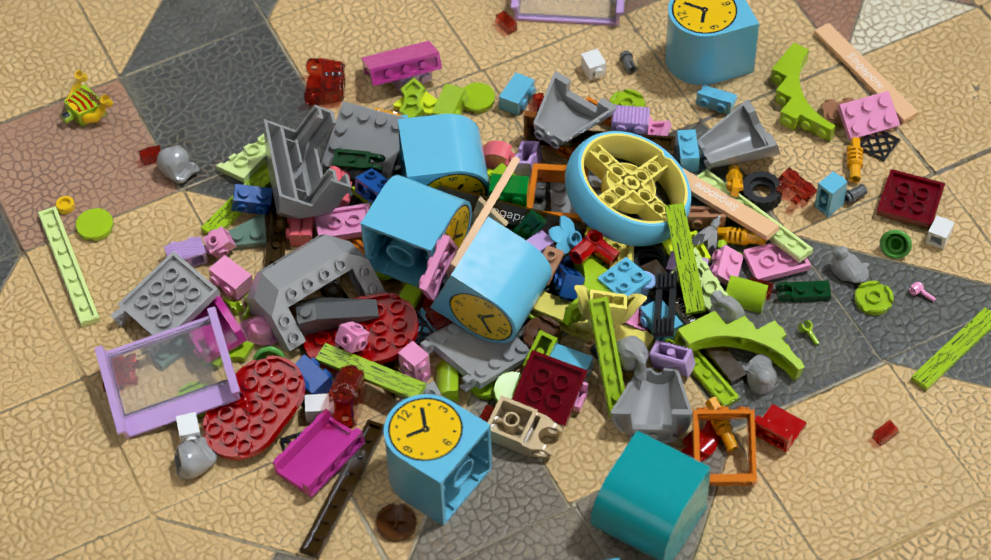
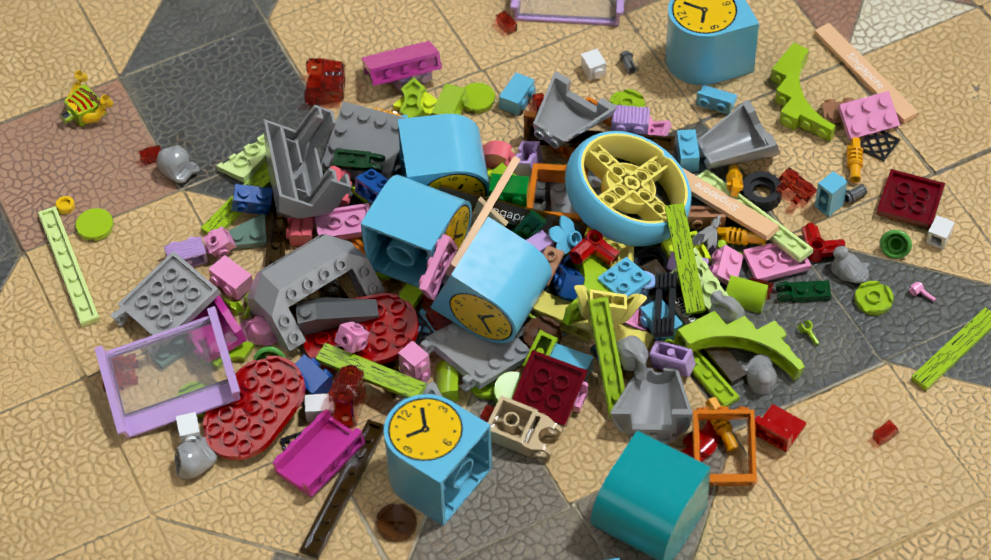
(821, 247): none -> red piece

